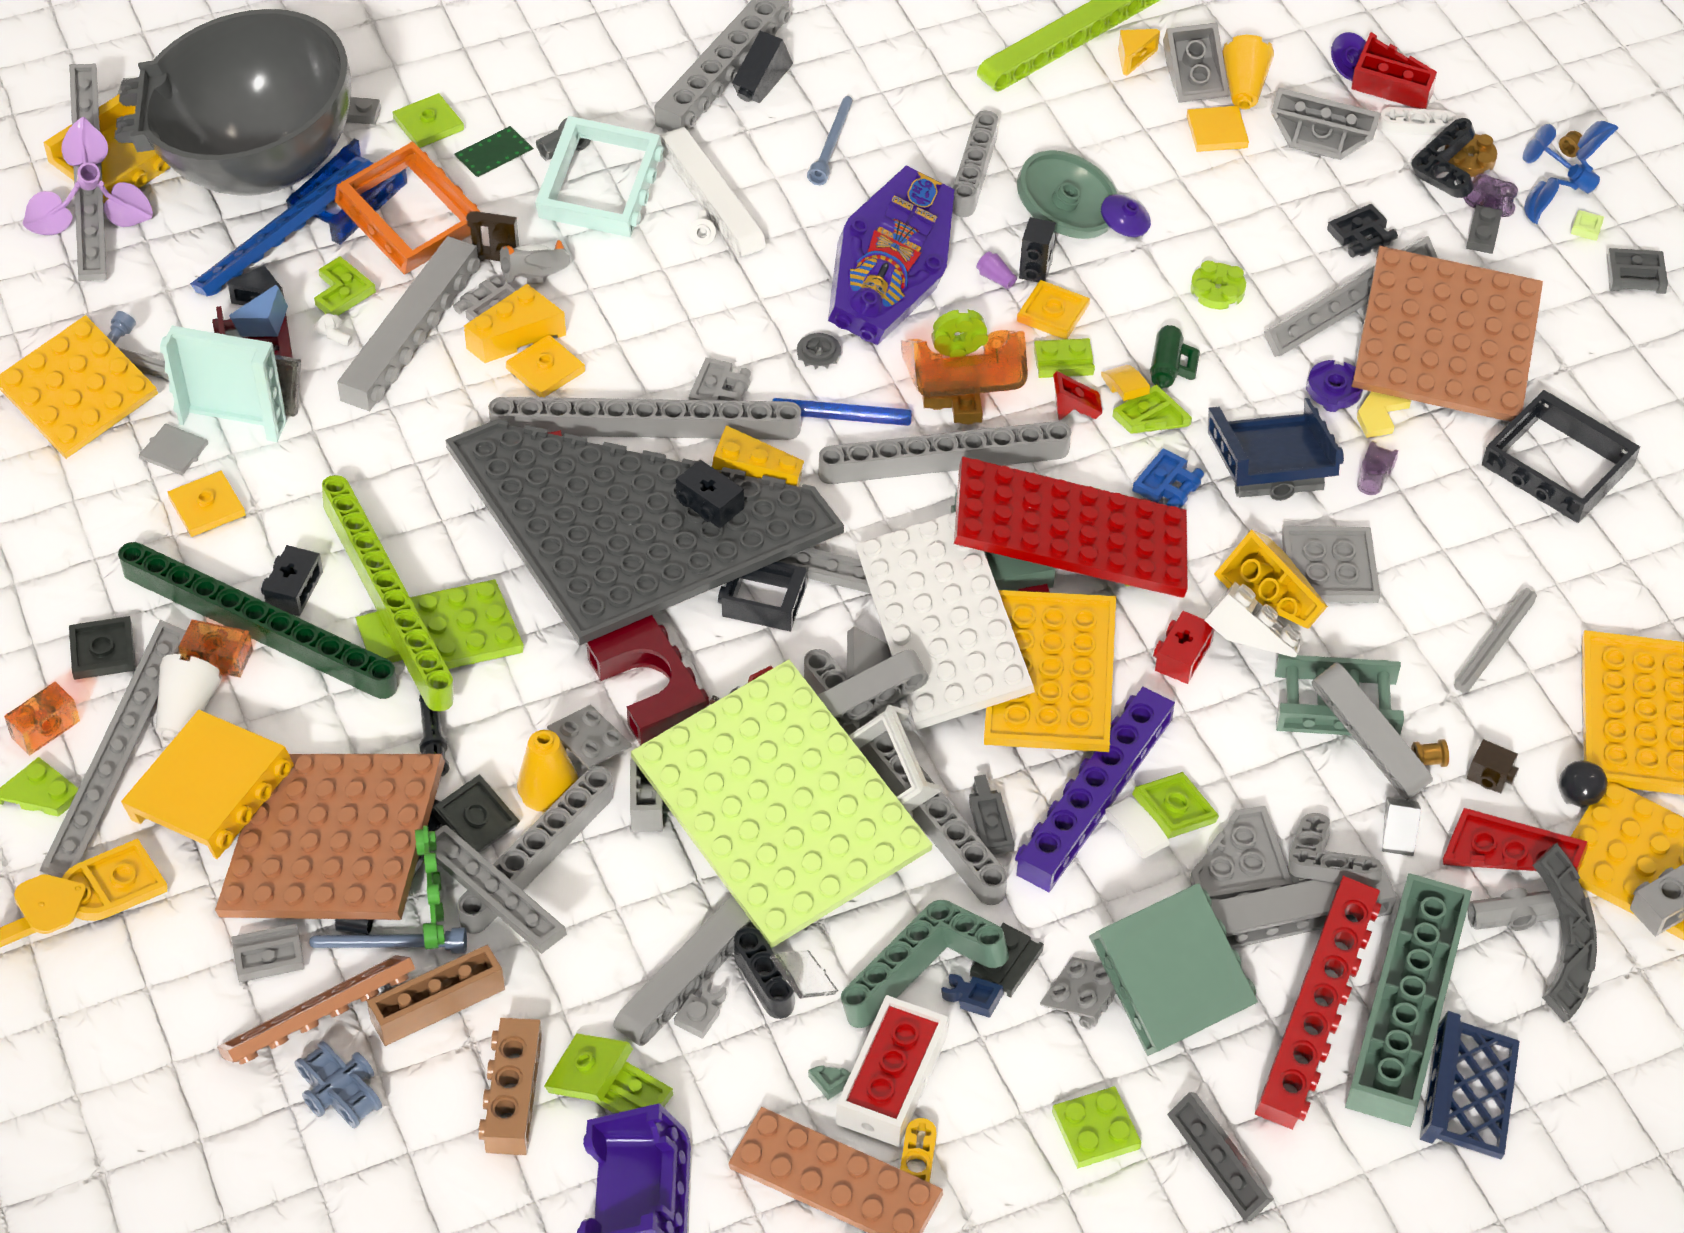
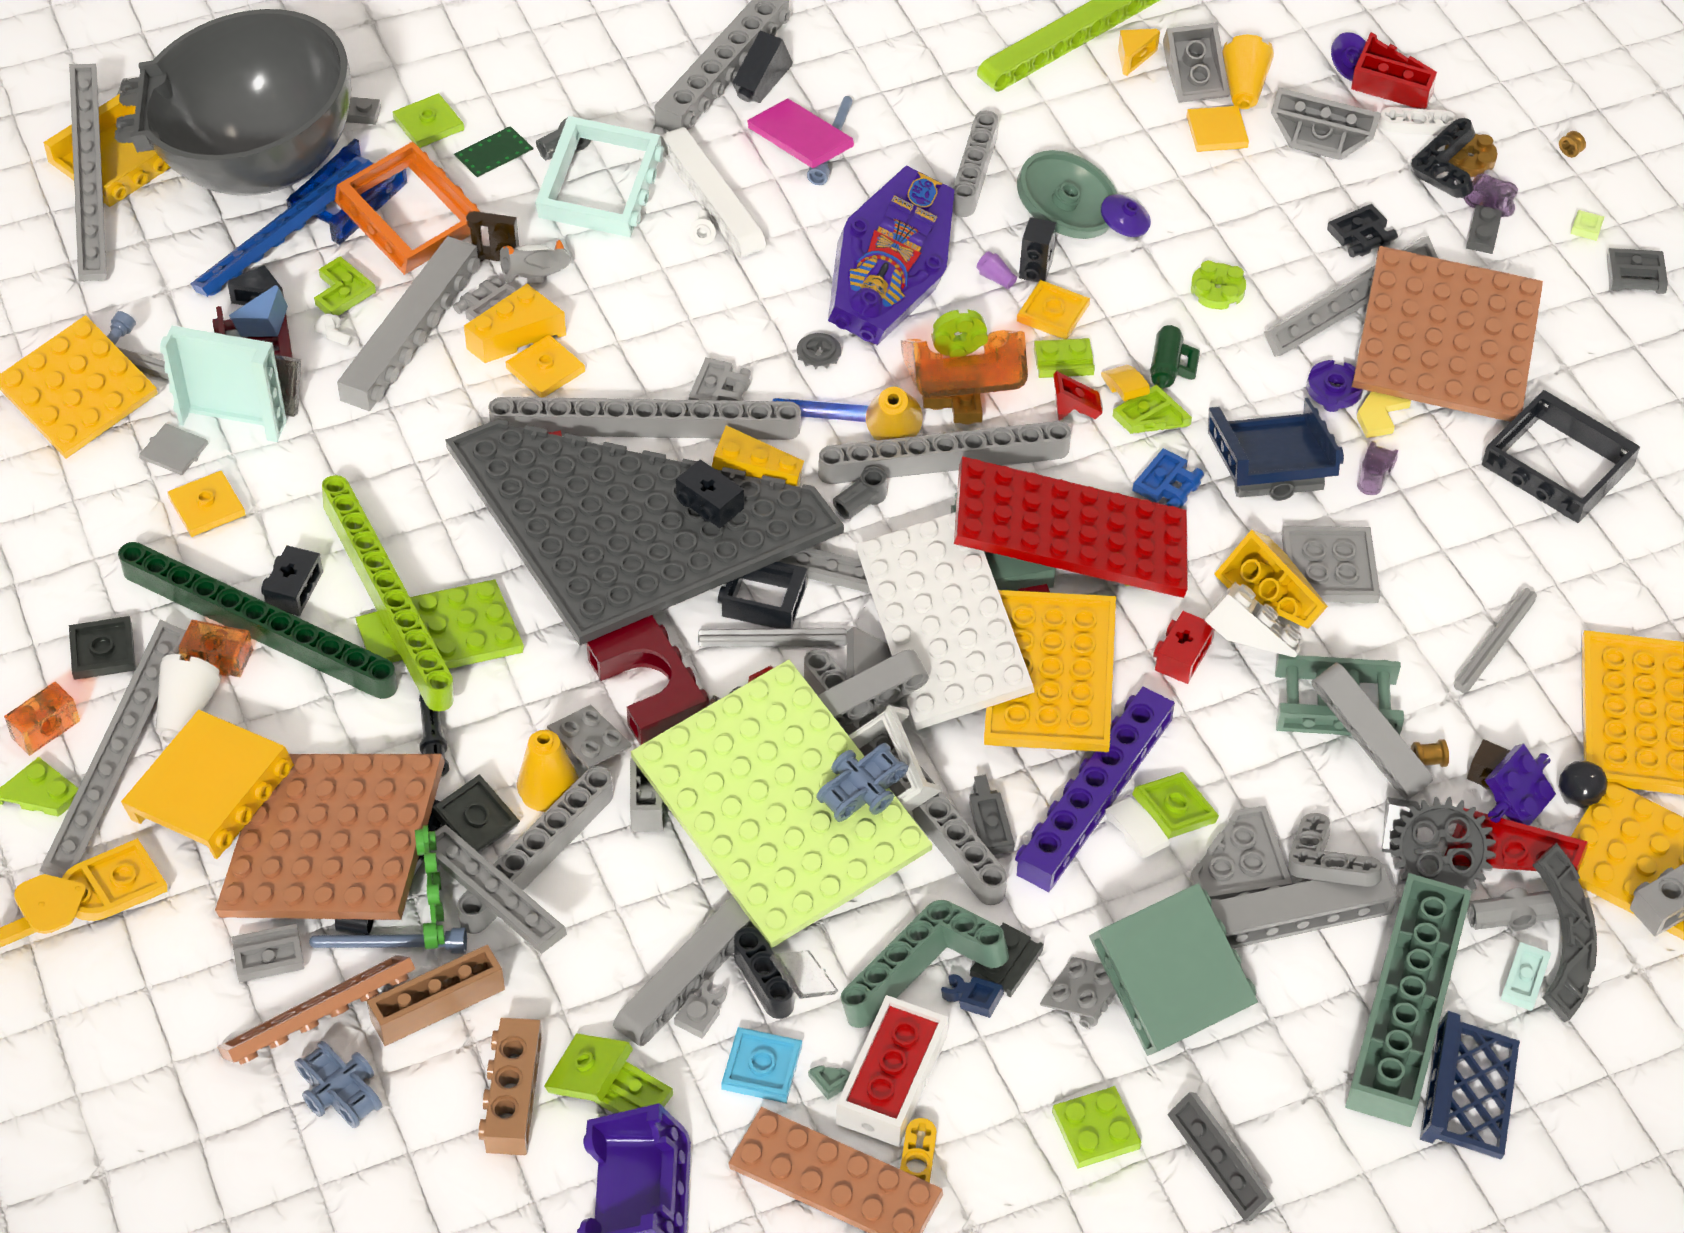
(86, 146): lavender plant -> none
(761, 1065): none -> medium azure tile
(772, 637): none -> light grey axle
(800, 133): none -> dark pink tile
(862, 782): none -> sand blue axle
(868, 490): none -> dark grey piece
(893, 415): none -> yellow cone
(1276, 1102): red brick -> none
(1438, 820): none -> dark grey gear
(1520, 786): none -> dark purple plate
(1525, 976): none -> light aqua plate
(1579, 175): blue plant -> none

